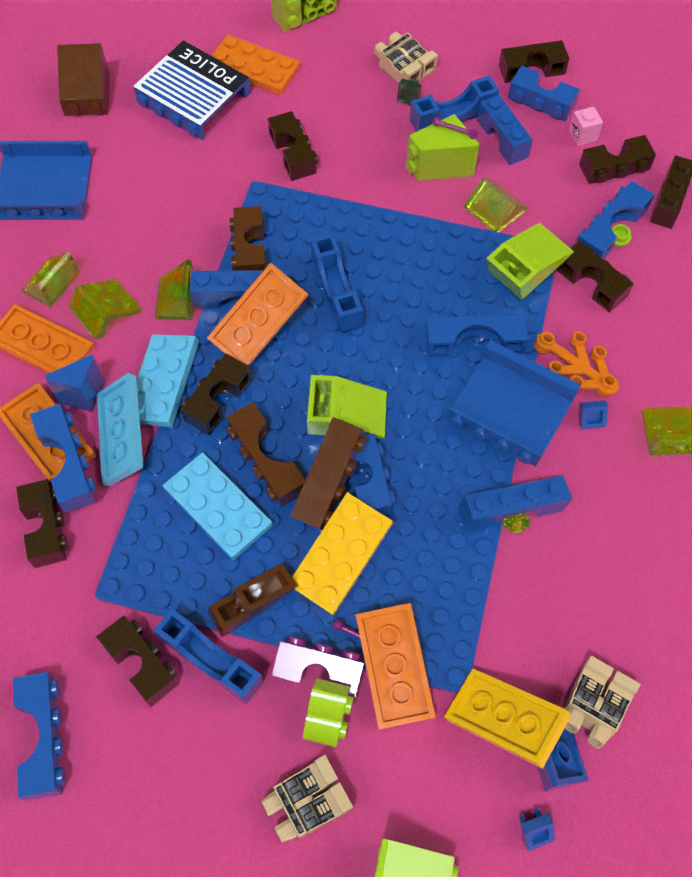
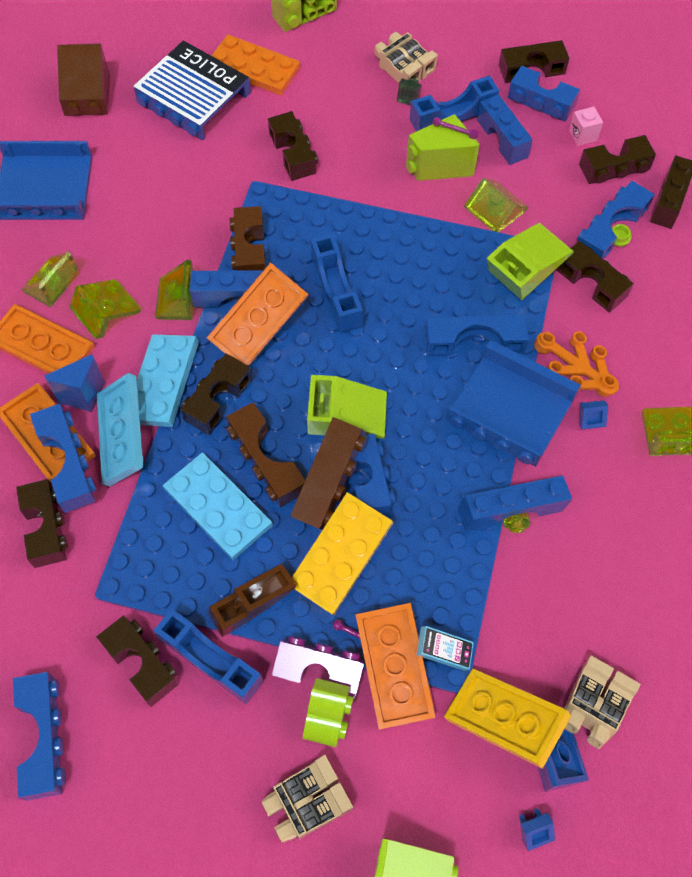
(445, 648): none -> tile

